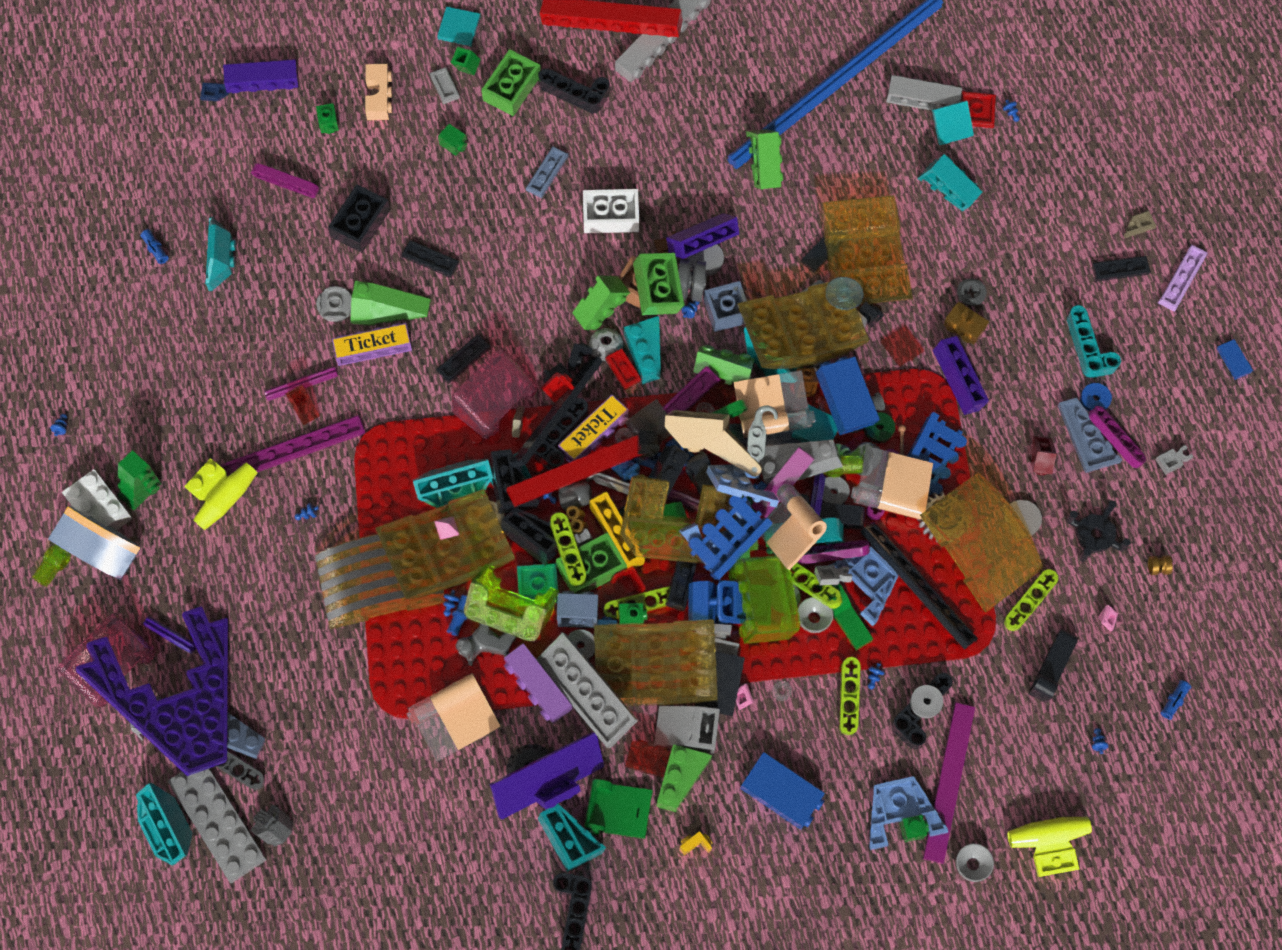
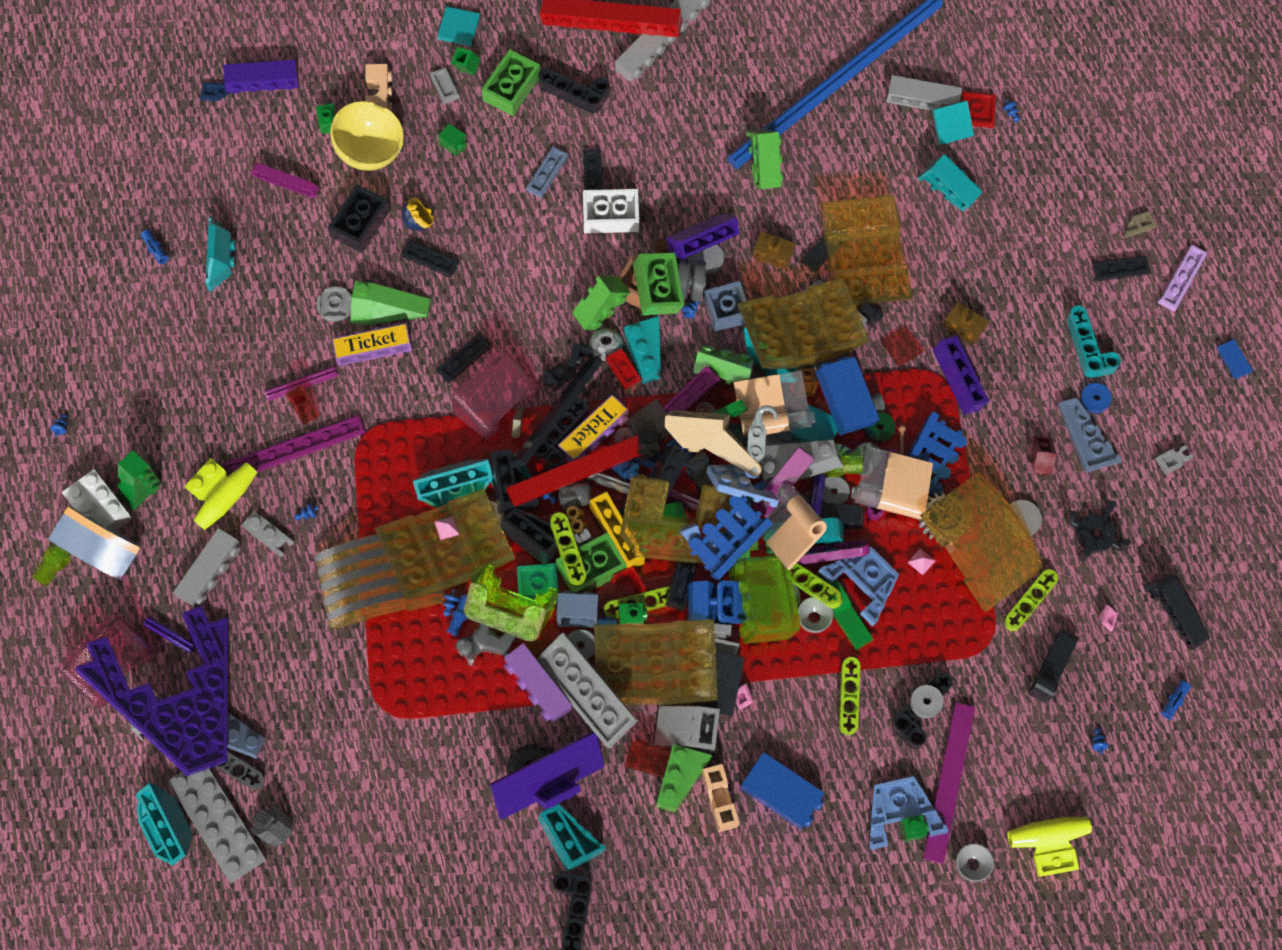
(207, 568): none -> light grey brick
(266, 533): none -> light grey hinge
(366, 135): none -> light yellow piece
(416, 216): none -> yellow hair
(453, 717): light nougat door -> none
(557, 386): red bracket -> none
(592, 169): none -> black tile
(615, 808): green door -> none
(690, 843): yellow bracket -> none
(719, 798): none -> light nougat arch
(773, 250): none -> pearl gold brick
(781, 684): clear plate -> none
(831, 576): light grey plate -> none
(844, 287): clear light blue dish -> none
(874, 676): blue hair -> none
(919, 585): black tile -> none
(921, 561): none -> bright pink slope
(976, 287): dark grey gear -> none
(1130, 451): magenta beam -> none
(1160, 565): pearl gold wheel -> none
(1179, 609): none -> black beam

